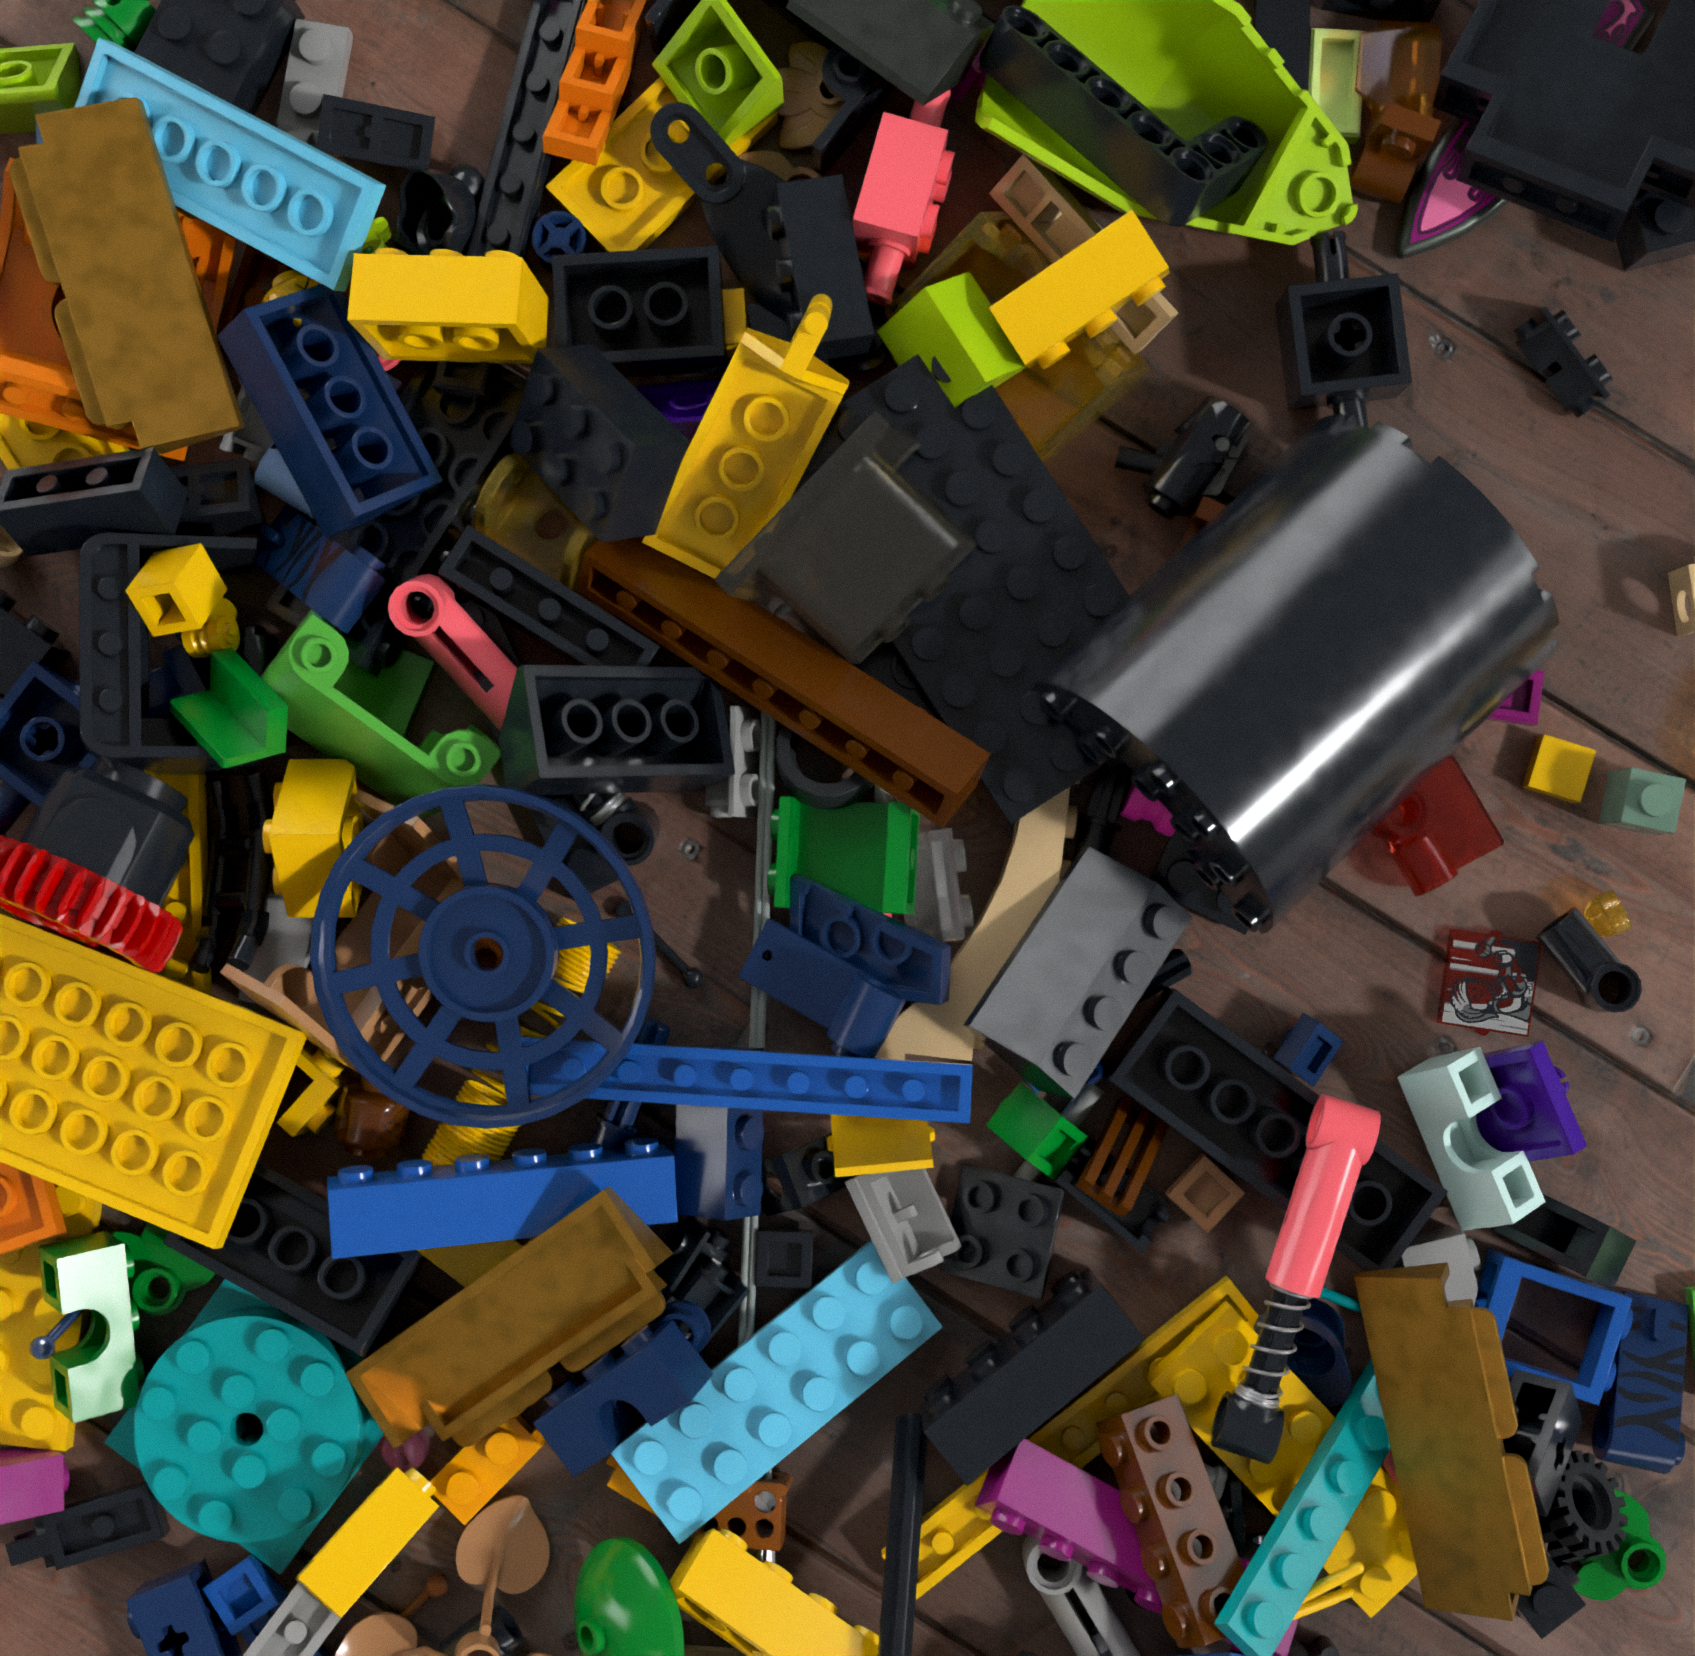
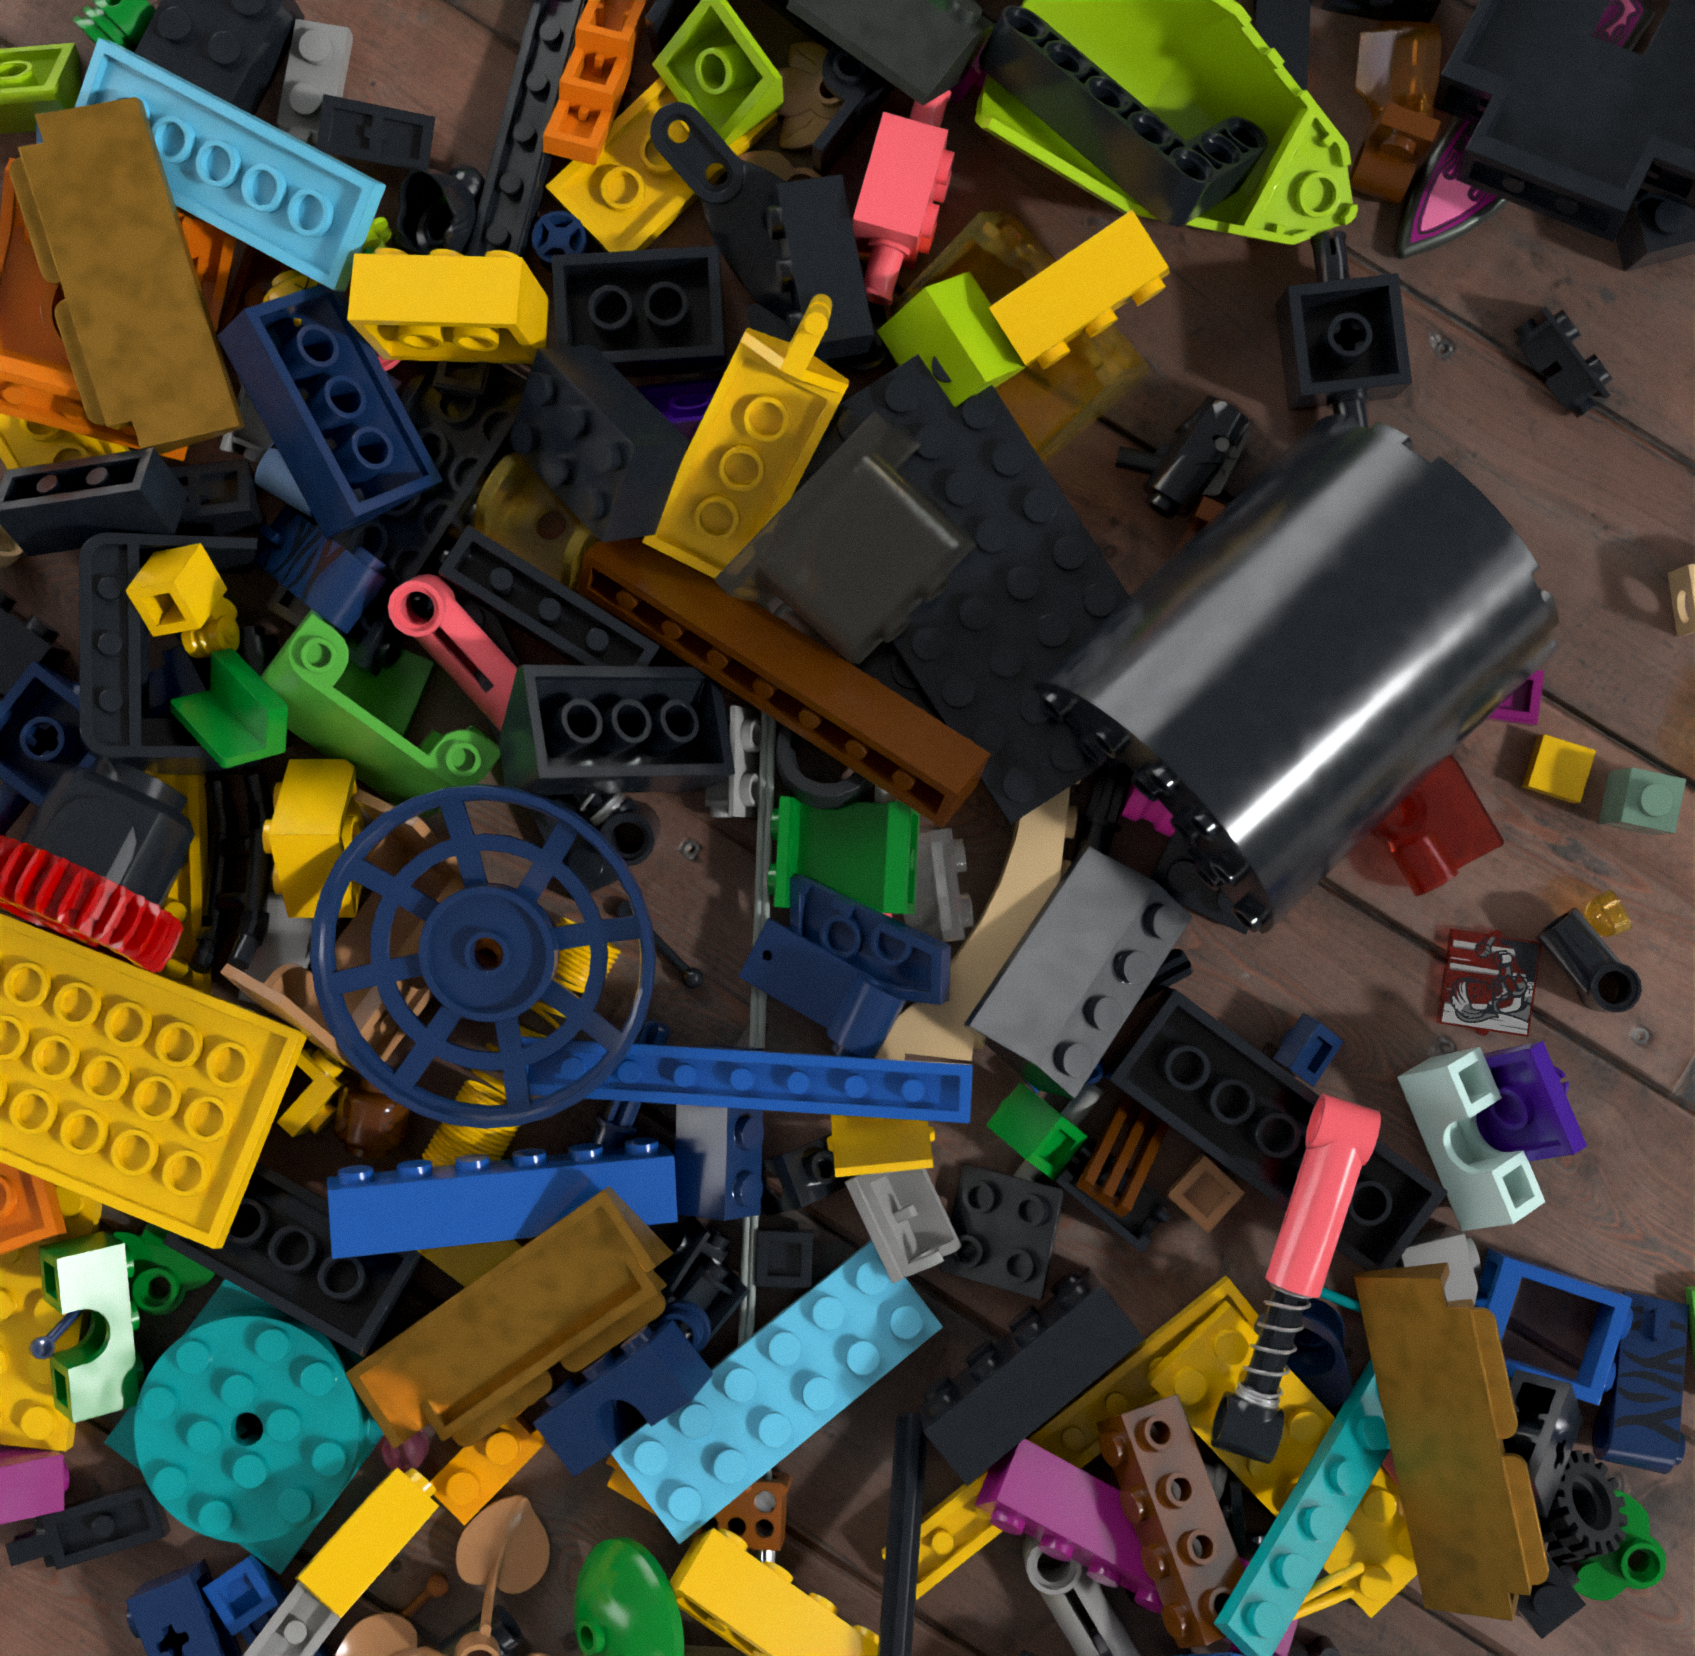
(734, 317): yellow tile -> none
(1059, 225): tan hinge -> none
(1333, 78): yellowish green tile -> none
(1573, 1241): black slope -> none

